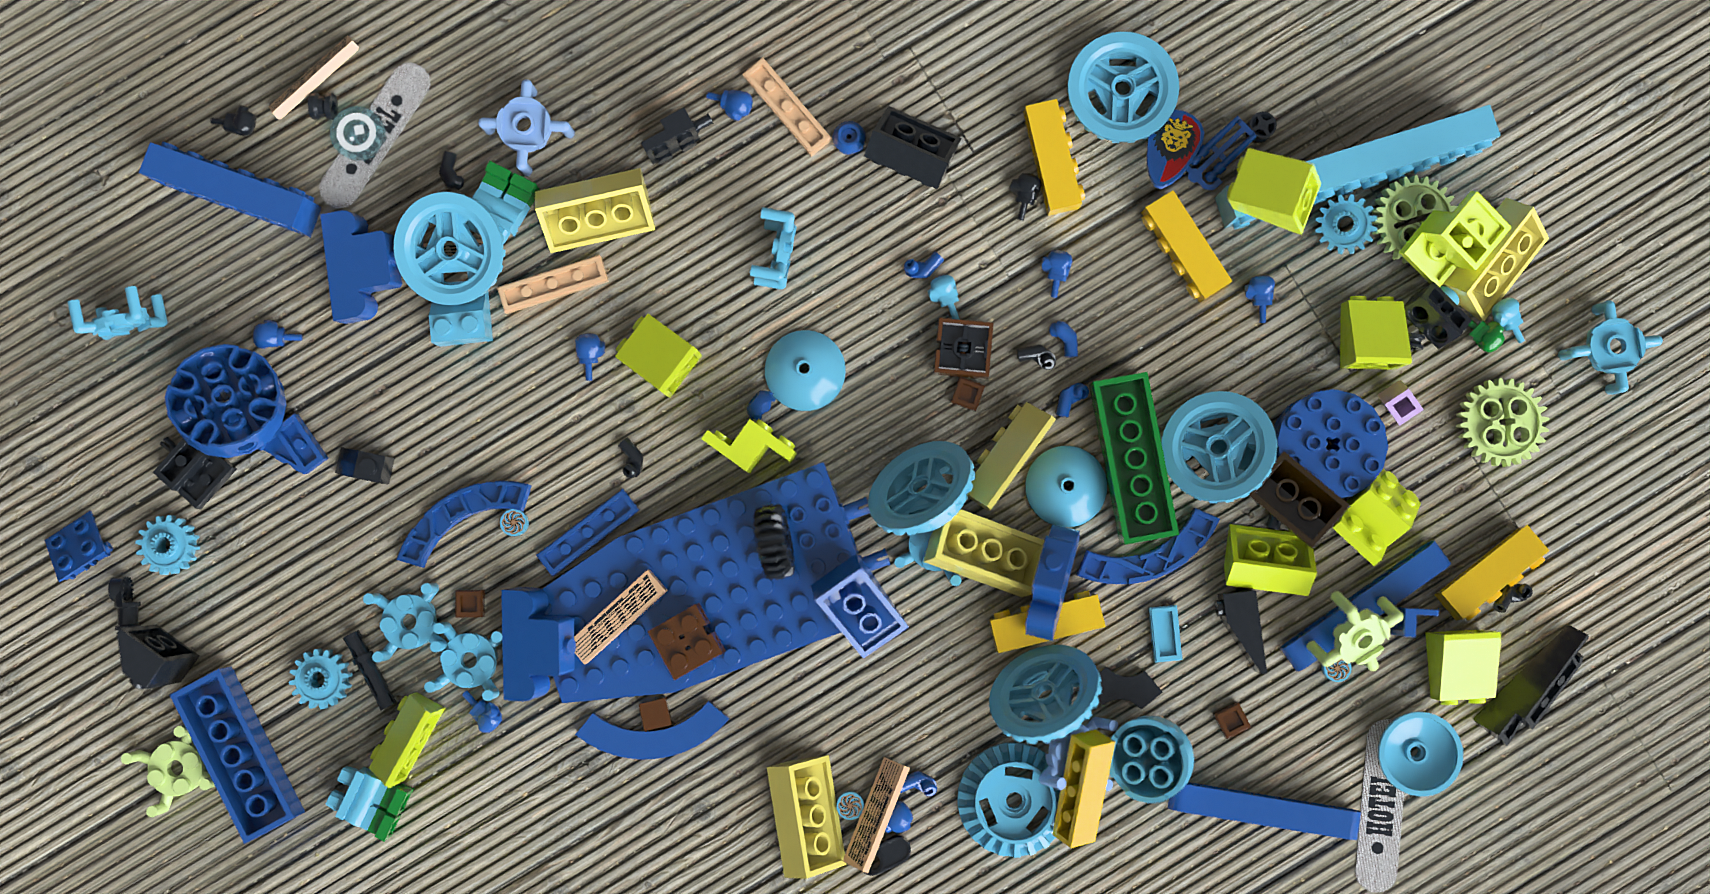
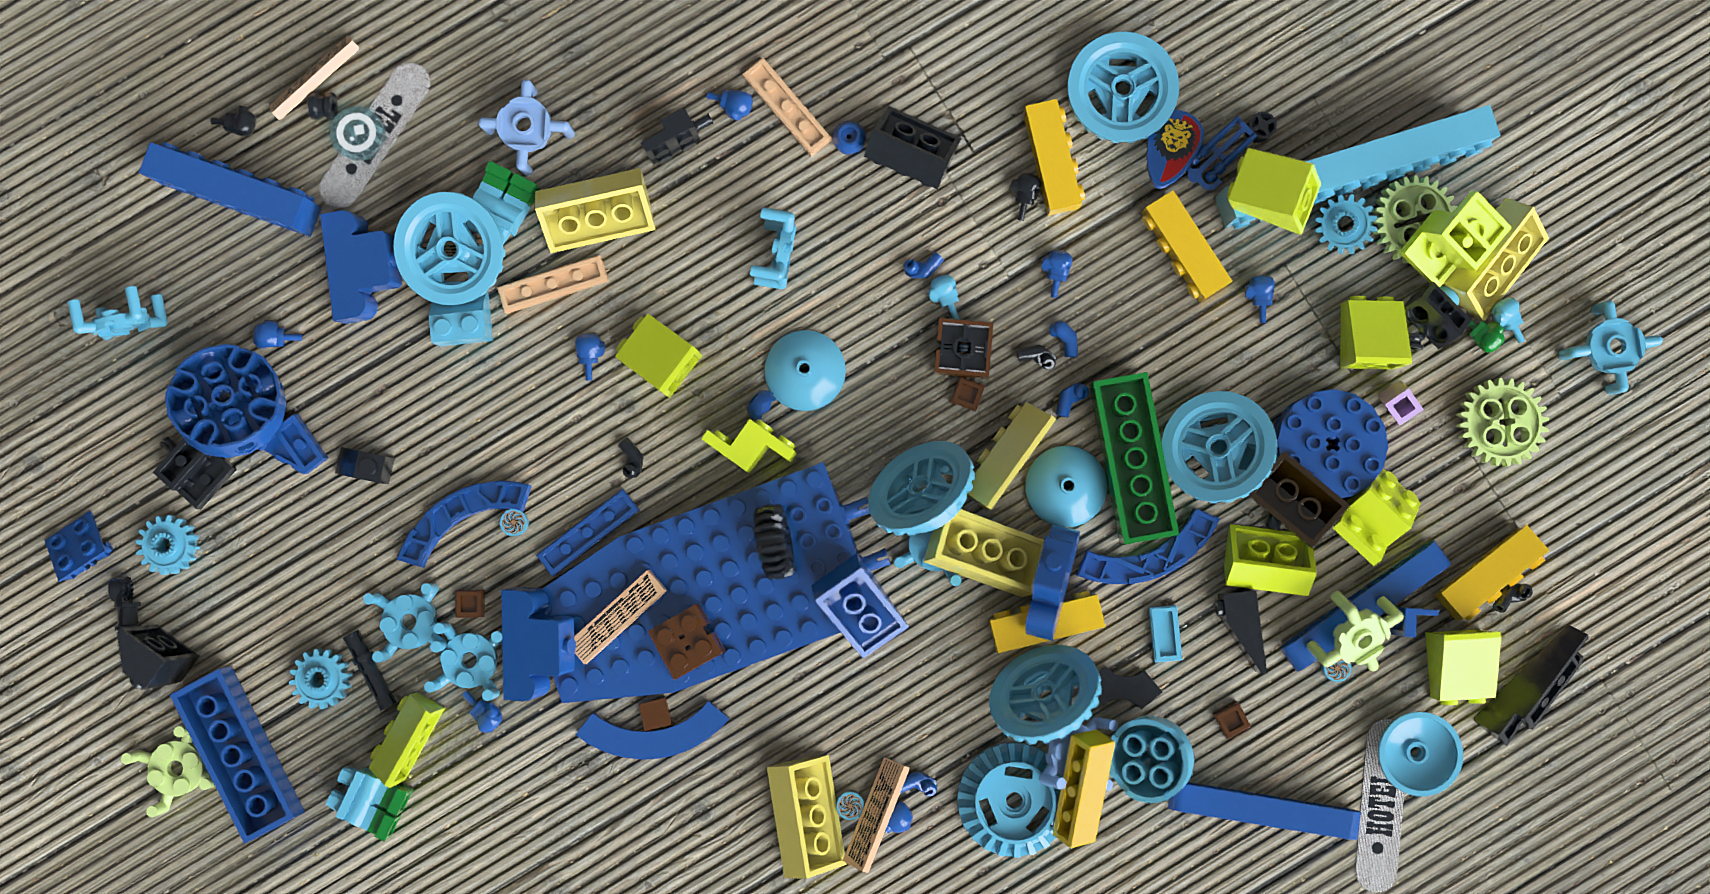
(448, 173): black arm -> none
(892, 853): black piece -> none

